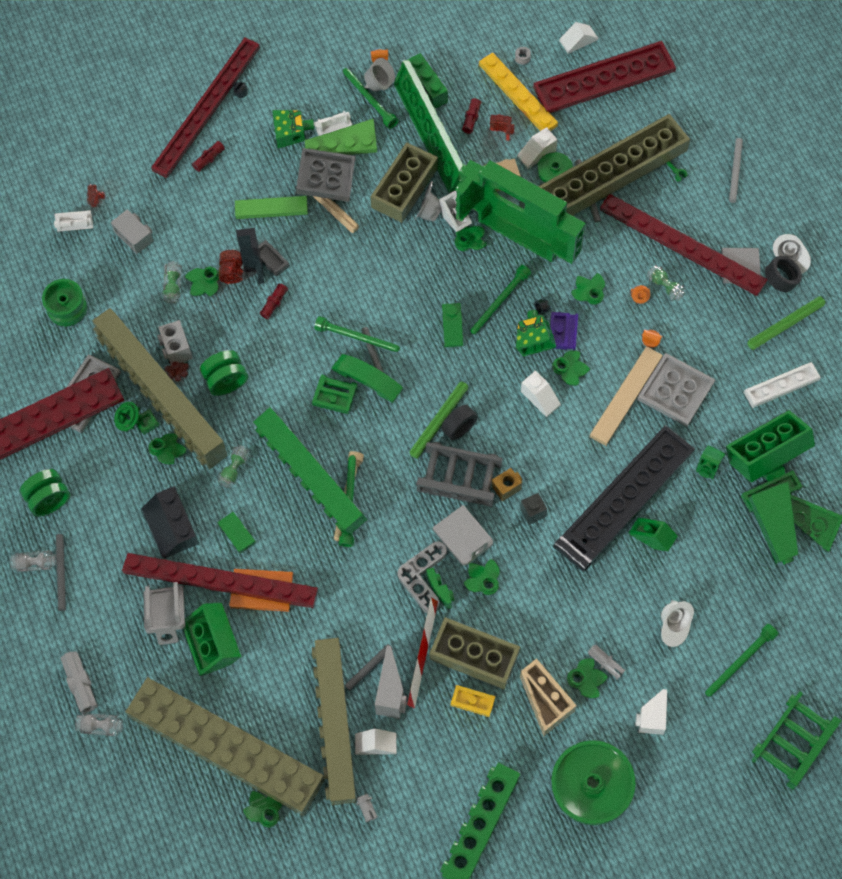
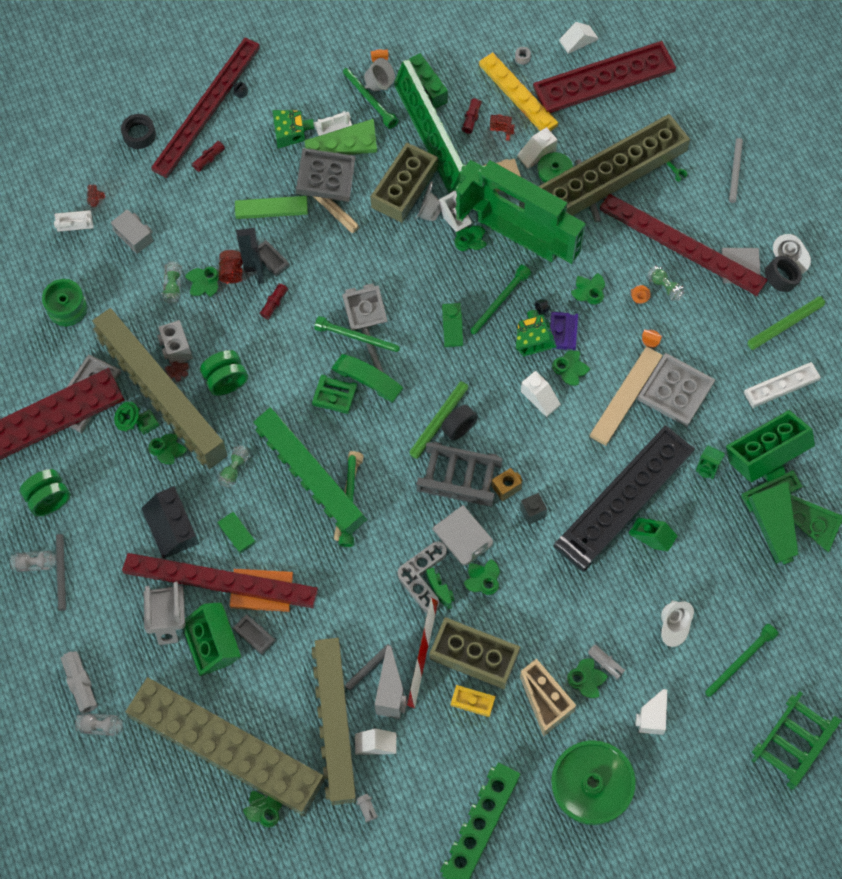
(134, 120): none -> black tyre
(254, 634): none -> dark grey tile
(364, 307): none -> light grey plate

